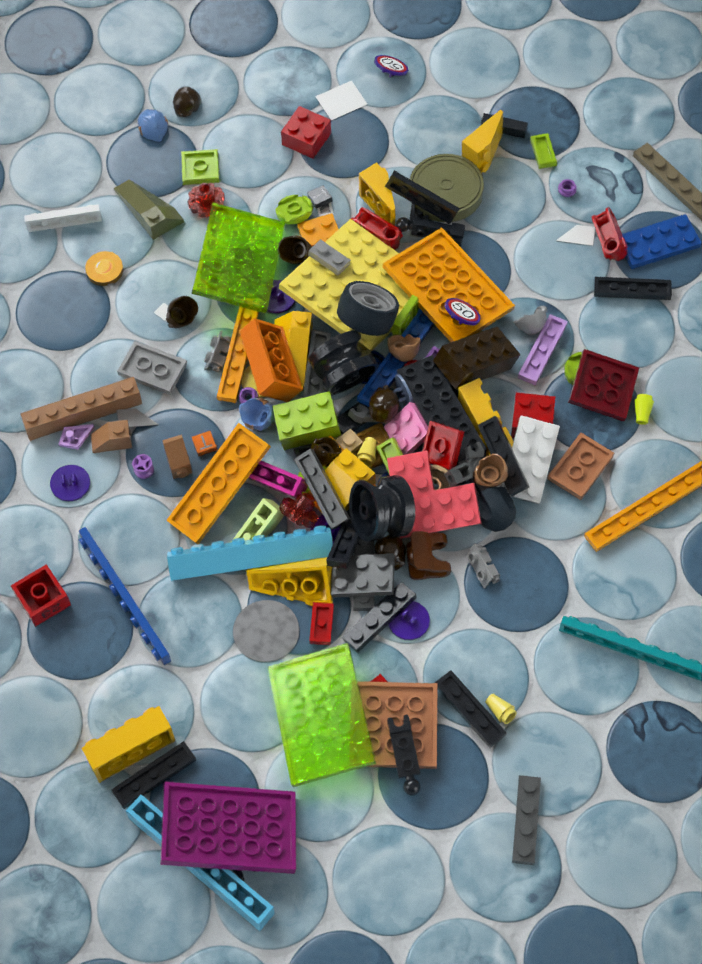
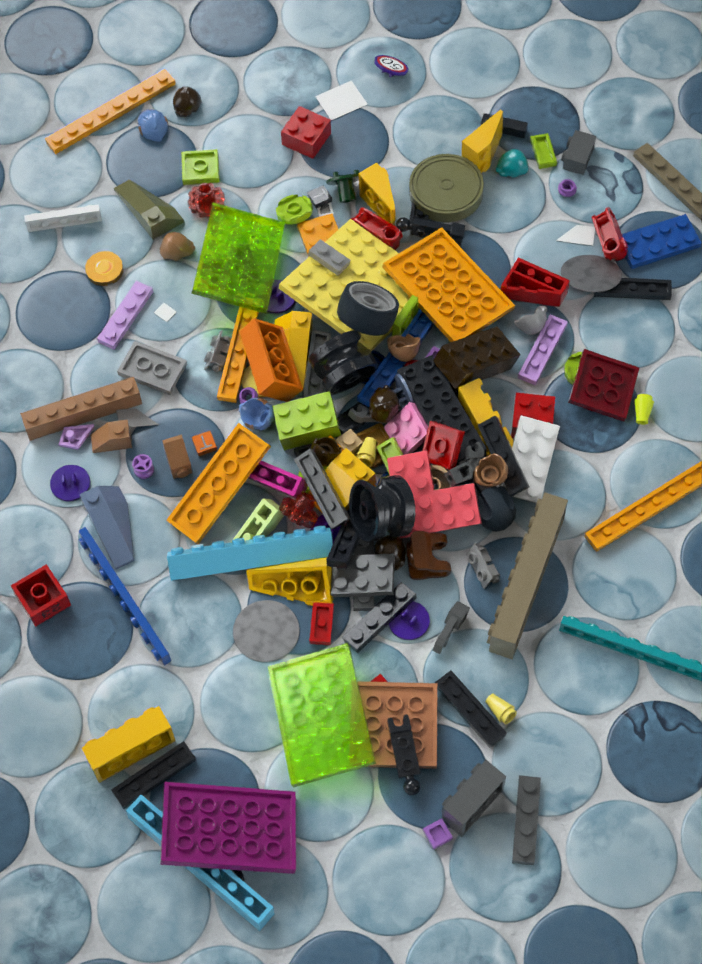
(110, 111): none -> light orange plate
(110, 518): none -> sand blue wedge
(125, 315): none -> lavender plate
(176, 246): none -> medium nougat hair
(181, 312): dark brown hair -> none
(294, 249): dark brown hair -> none
(345, 185): none -> dark green piece
(422, 197): black plate -> none
(437, 834): none -> medium lavender plate
(454, 620): none -> dark grey piece
(462, 311): piece -> none
(473, 797): none -> dark grey brick
(512, 164): none -> teal hair
(526, 575): none -> dark tan brick
(534, 284): none -> red wedge
(579, 152): none -> dark grey brick
(580, 466): nougat plate -> none
(591, 273): none -> flat silver sticker

